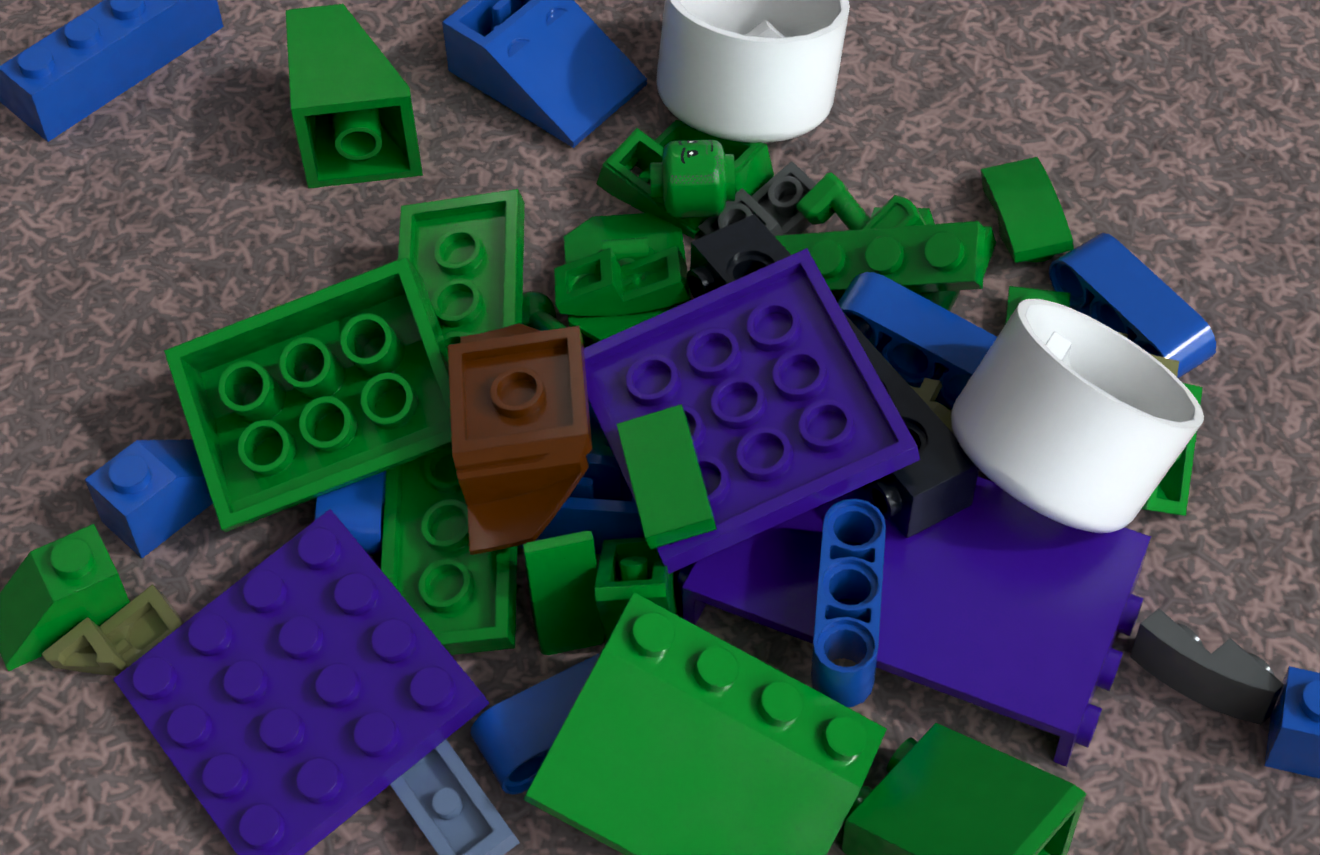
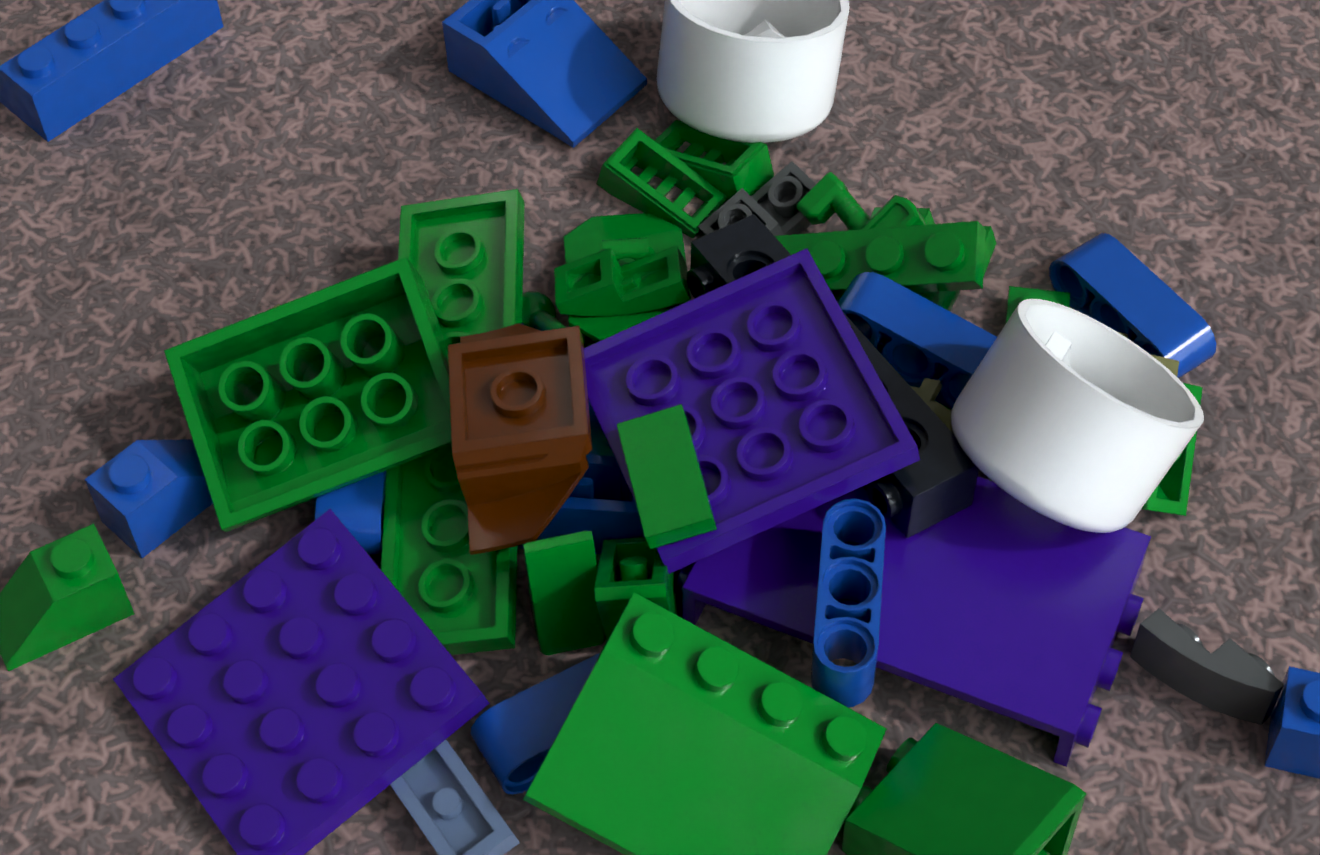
(119, 639): olive slope -> none
(347, 102): green slope -> none
(693, 178): green head -> none
(1027, 210): green slope -> none

